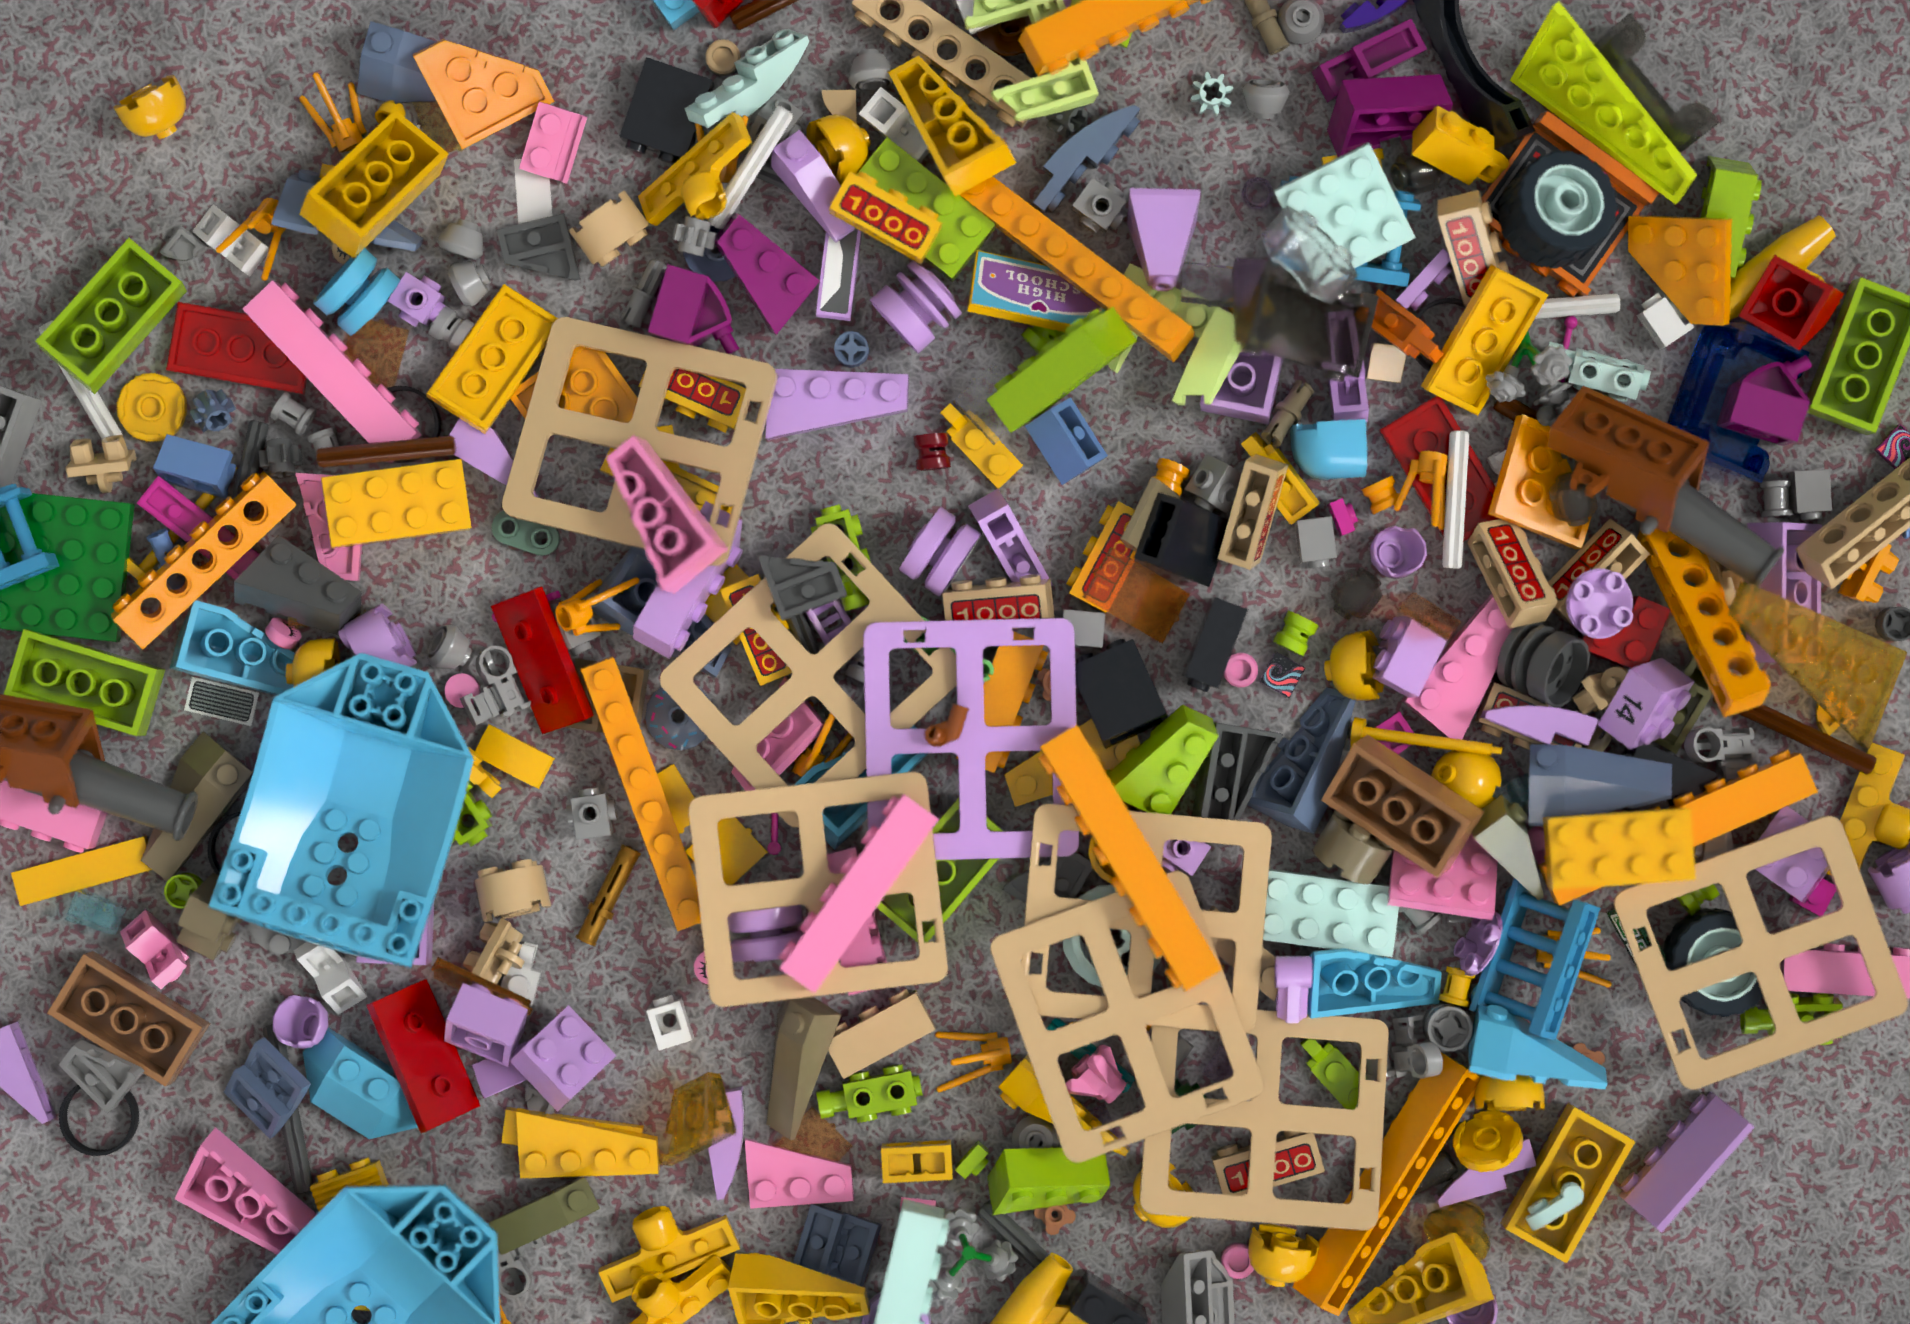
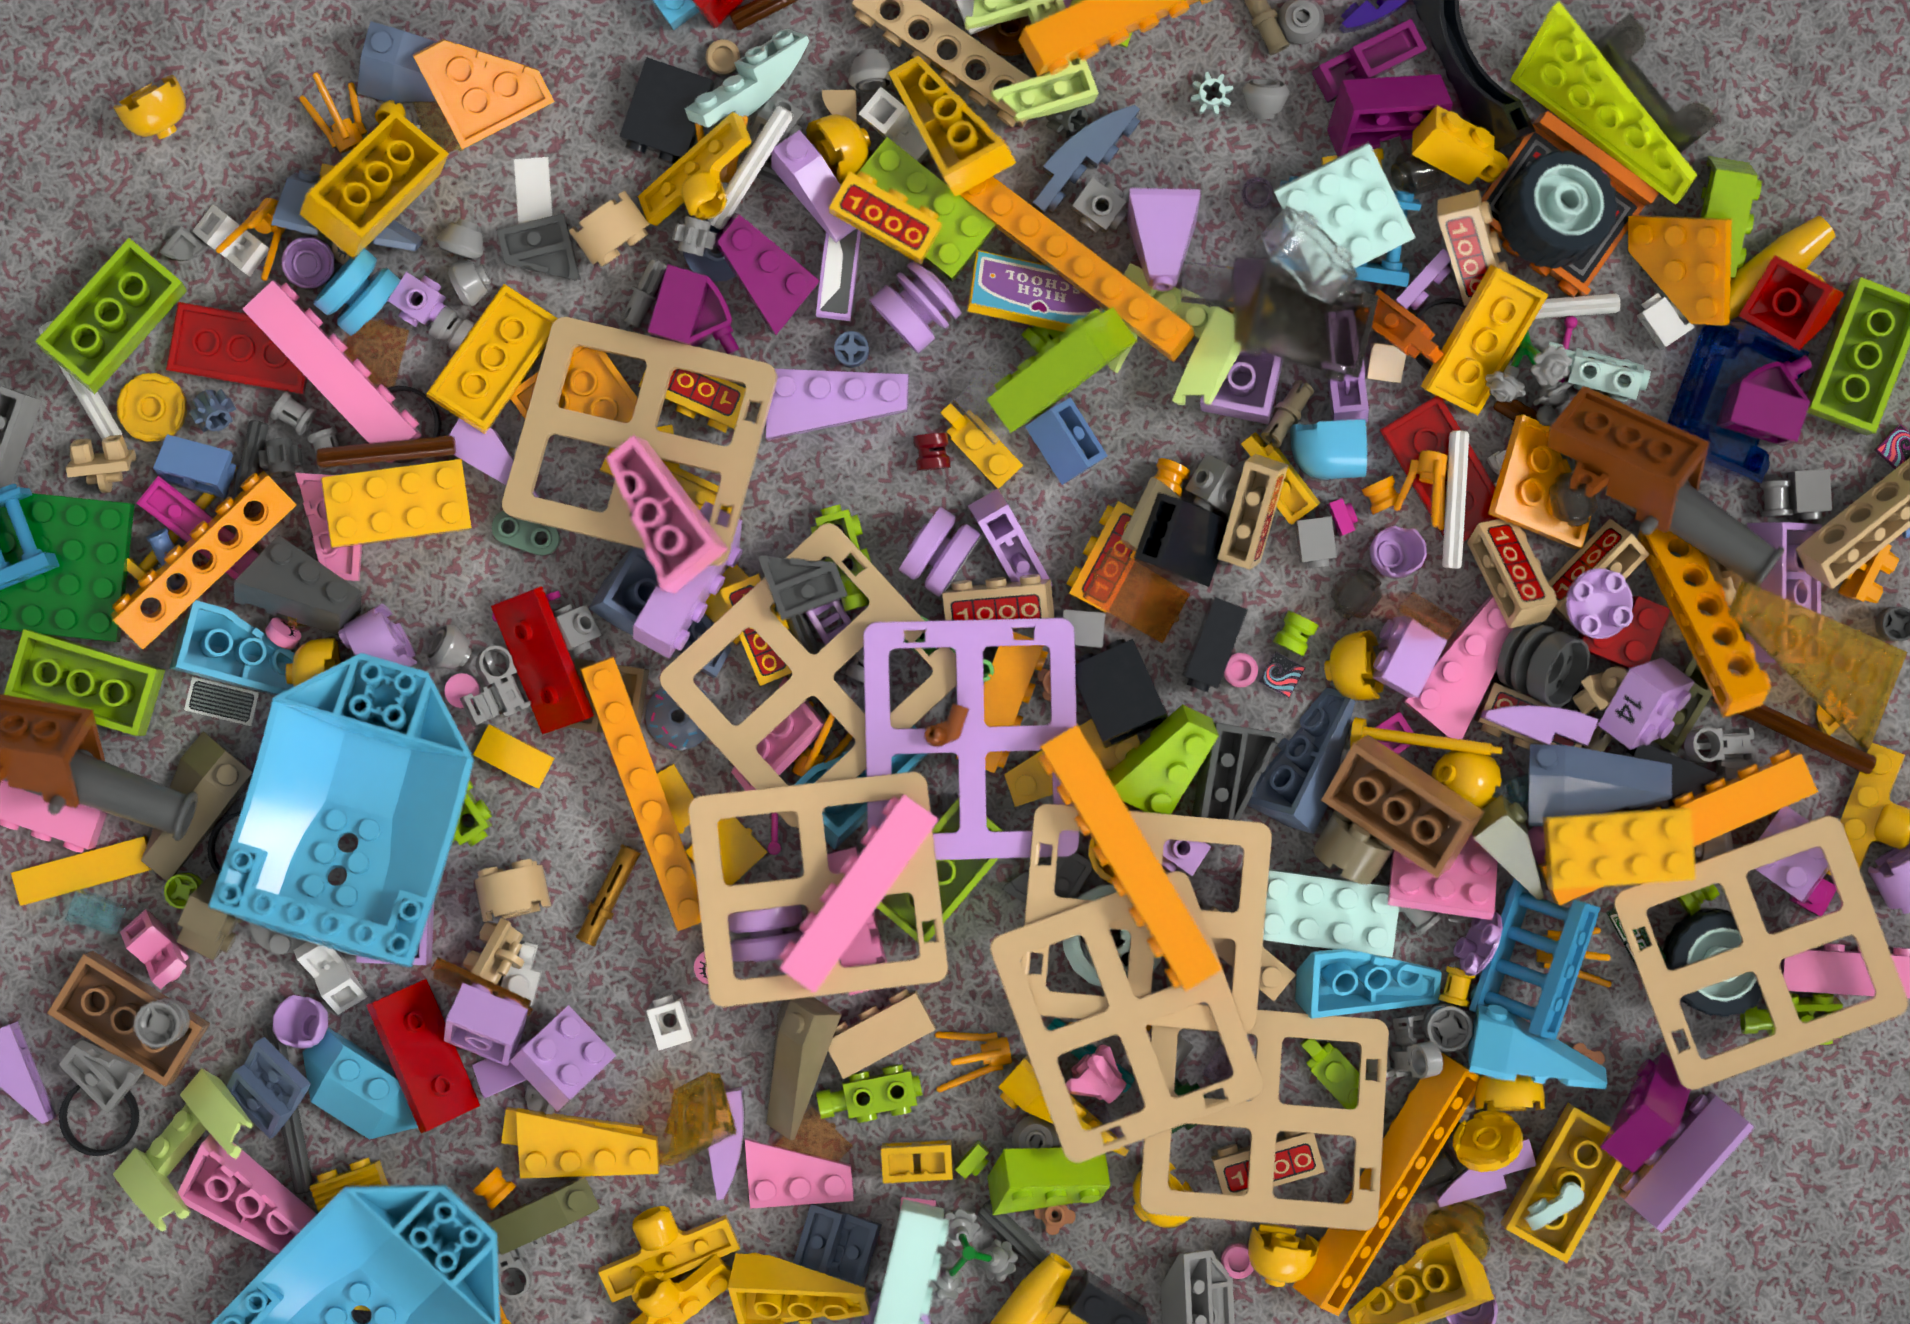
(145, 1174): none -> yellowish green wedge
(161, 1022): none -> light grey wheel
(308, 262): none -> lavender hair
(482, 778): yellow plate -> none
(494, 1188): none -> light orange wheel
(553, 142): bright pink plate -> none
(575, 613): light orange plant -> none
(605, 812): light grey brick -> none
(1292, 982): lavender piece -> none
(1648, 1114): none -> magenta wedge

